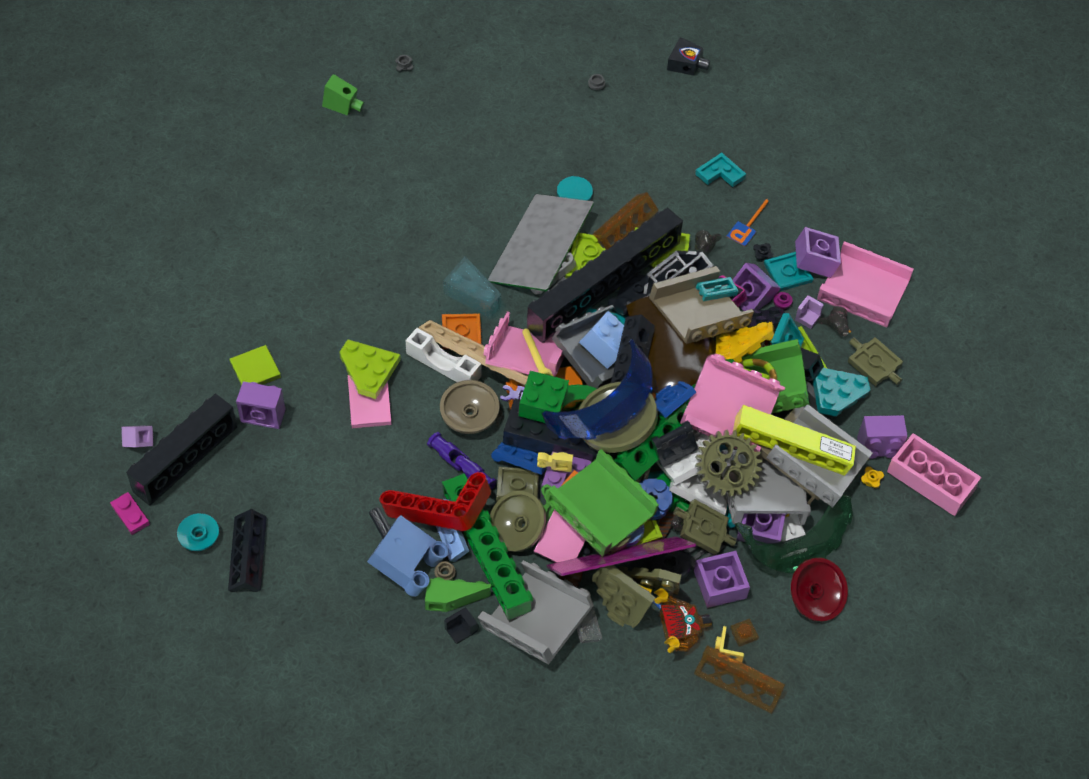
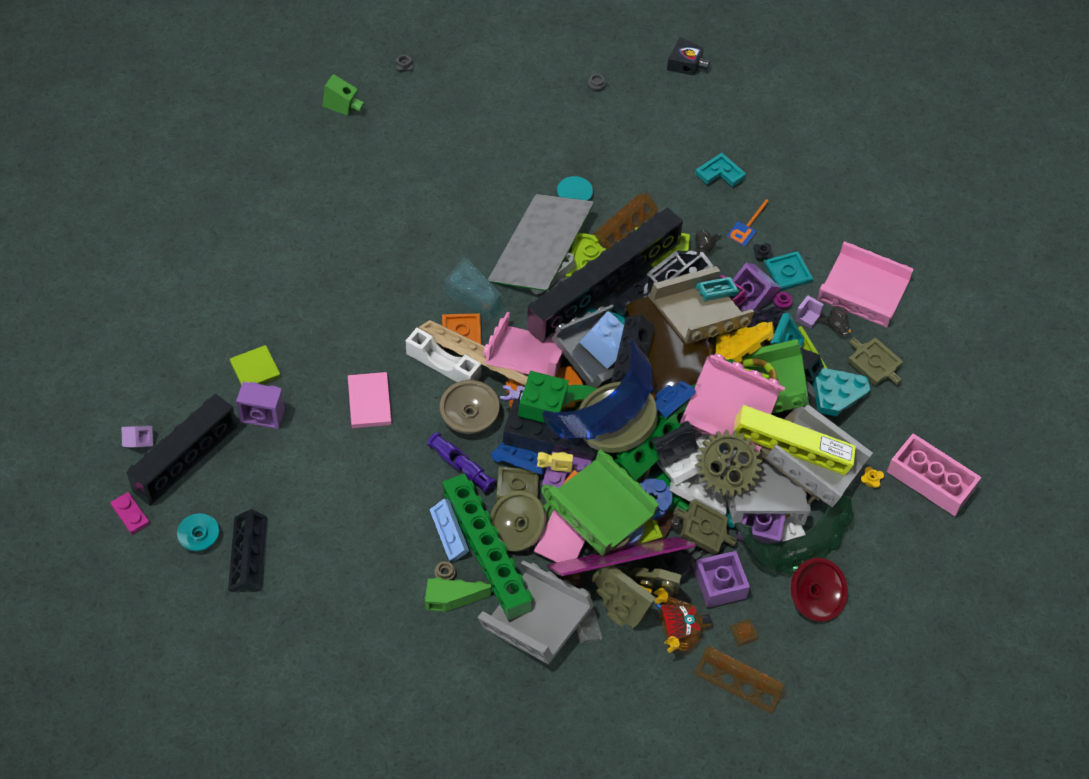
(368, 366): lime plate -> none
(402, 550): medium blue piece -> none
(439, 512): red beam -> none
(461, 625): black panel -> none
(535, 354): light yellow piece -> none
(720, 644): light yellow bracket -> none
(817, 252): medium lavender brick -> none
(883, 435): medium lavender brick -> none

